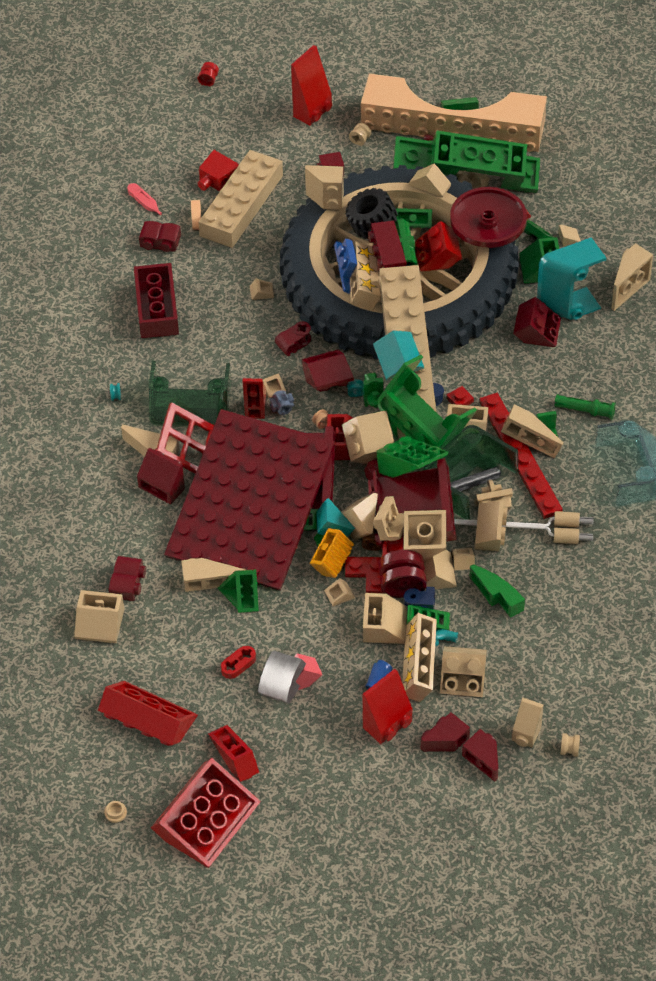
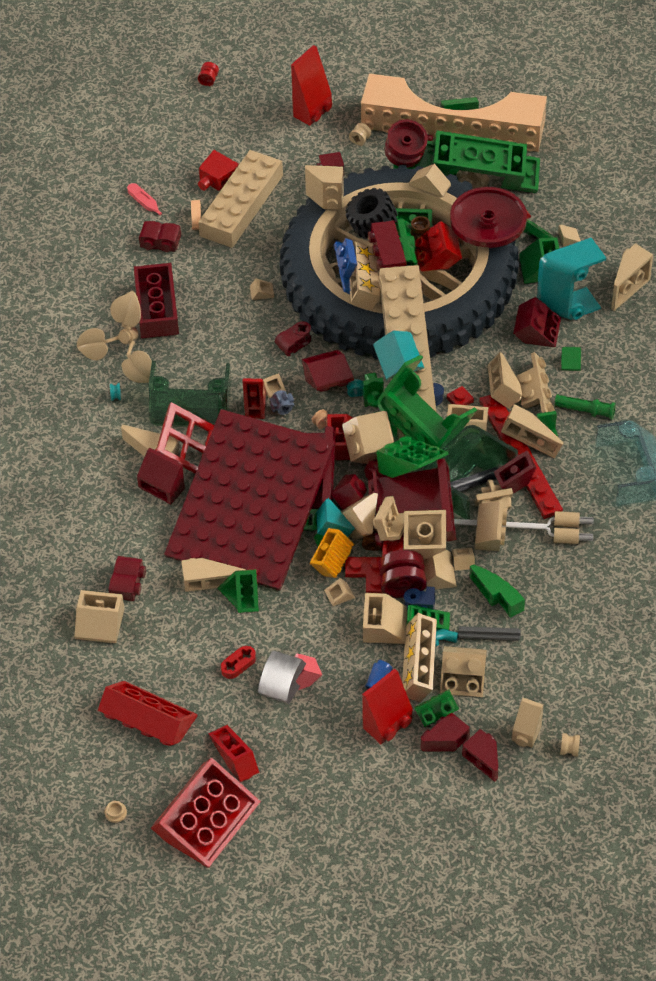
(93, 343): none -> tan plant
(349, 491): none -> dark red slope
(405, 143): none -> dark red wheel
(419, 226): none -> reddish brown wheel
(436, 707): none -> green hips
(489, 633): none -> dark grey axle
(503, 382): none -> tan slope
(516, 473): none -> dark red slope
(535, 386): none -> tan bracket
(571, 359): none -> green slope

